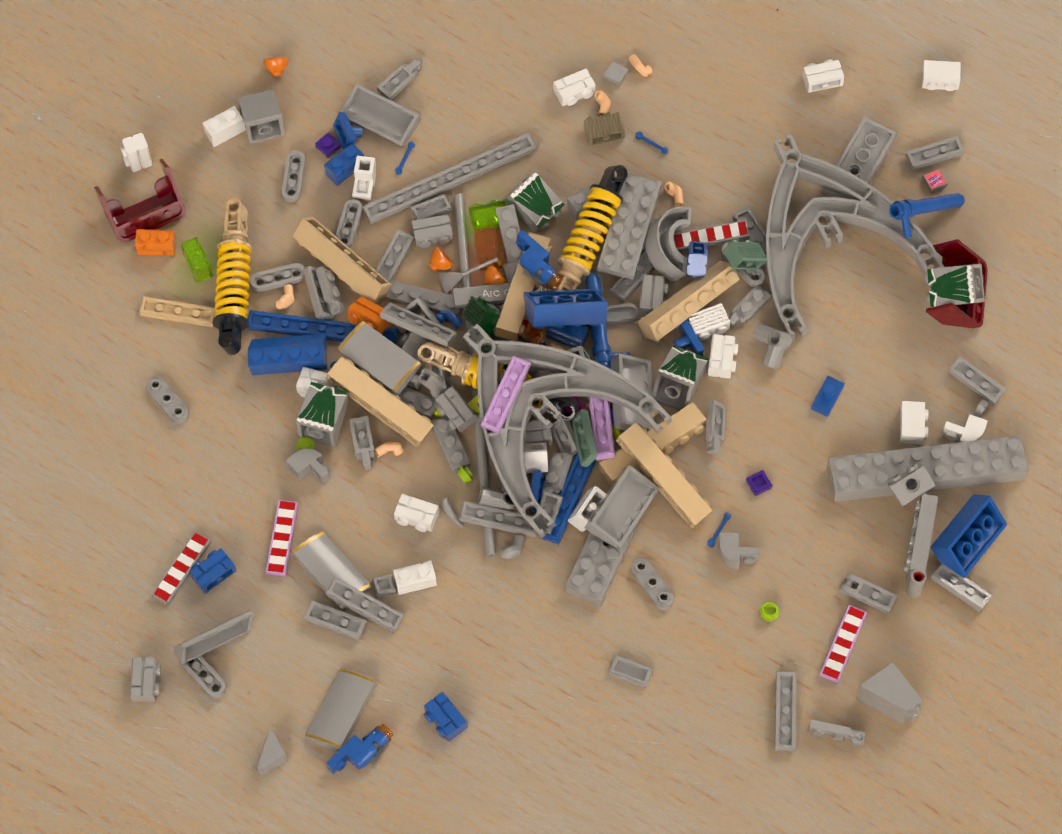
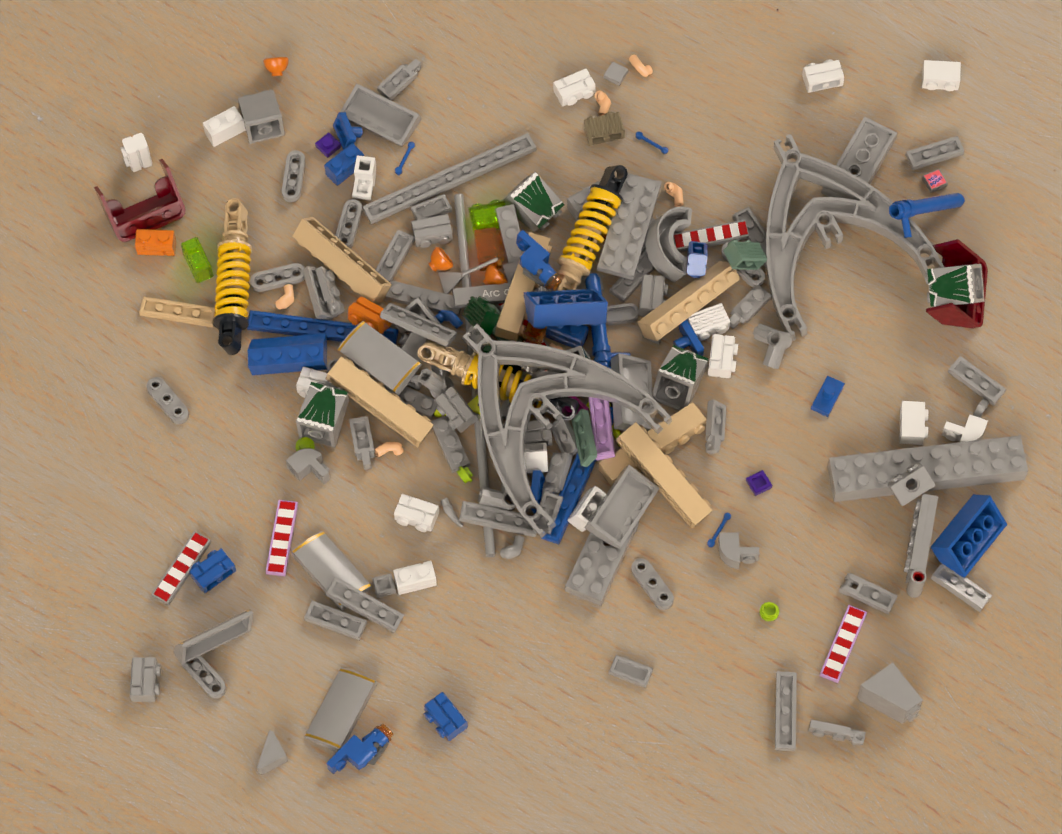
(505, 394): lavender tile -> none

